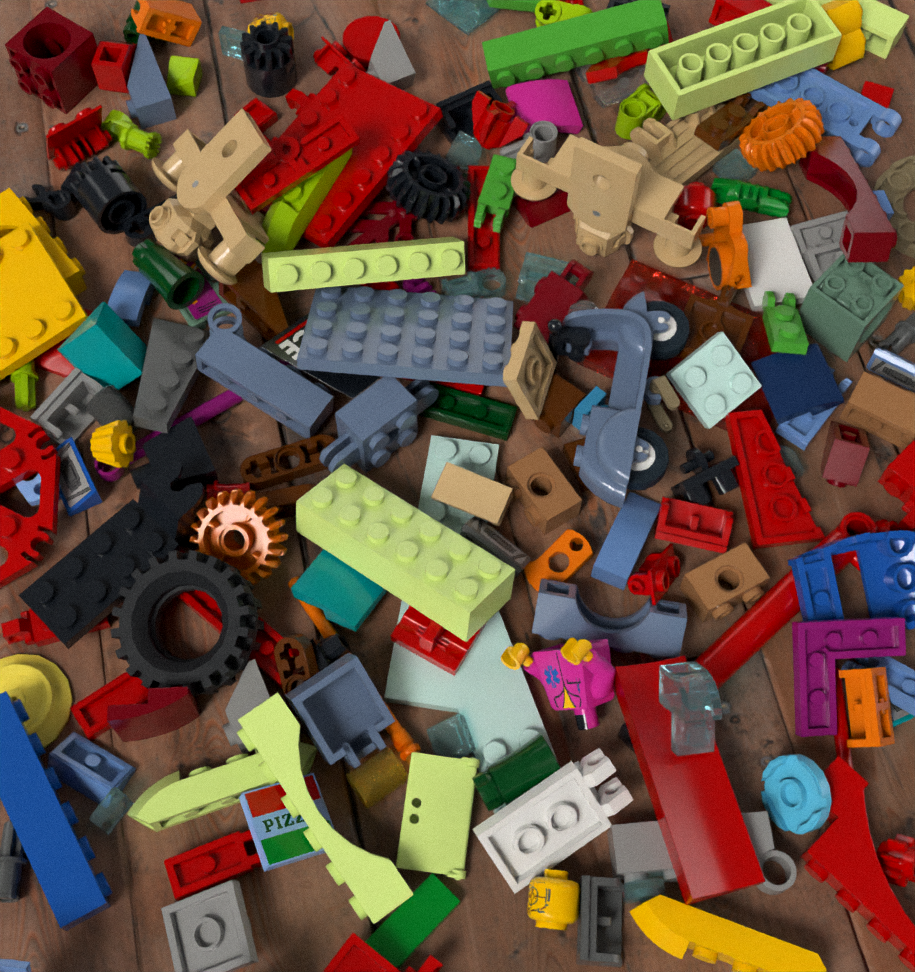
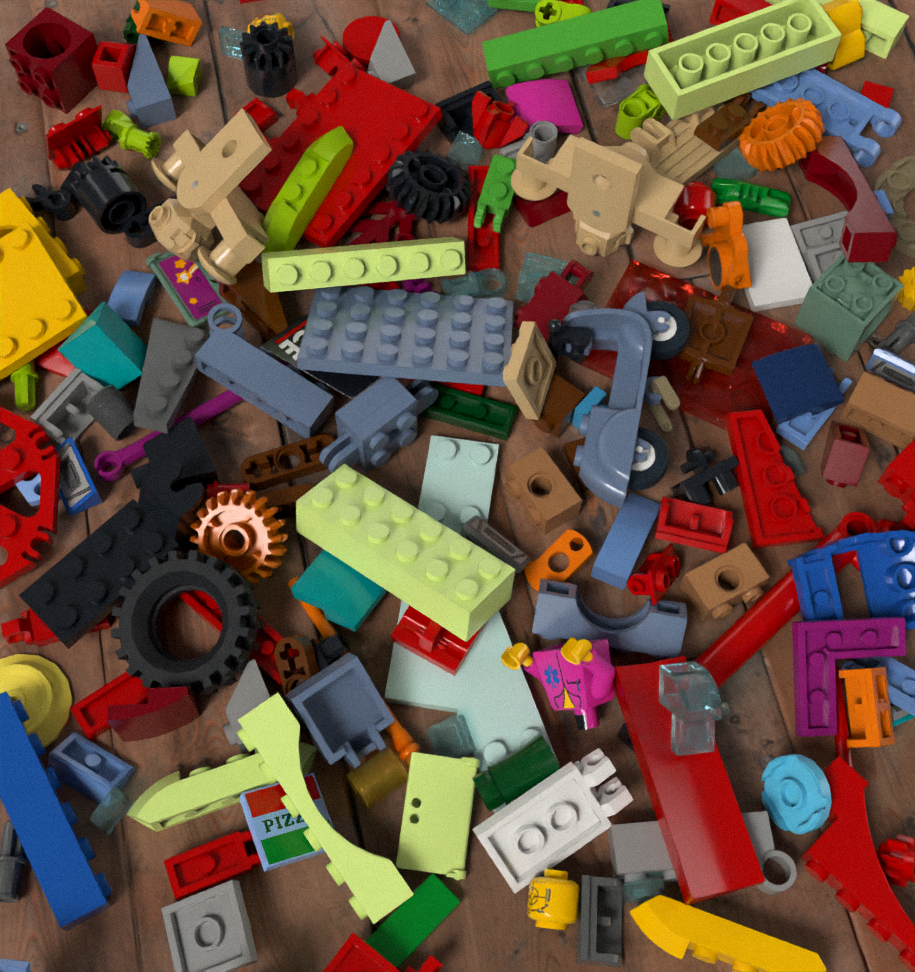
(113, 444): yellow piece -> none
(168, 274): dark green plant -> none
(296, 162): red hinge -> none
(473, 493): tan hinge -> none
(713, 380): light aqua plate -> none
(784, 325): bright green hinge -> none

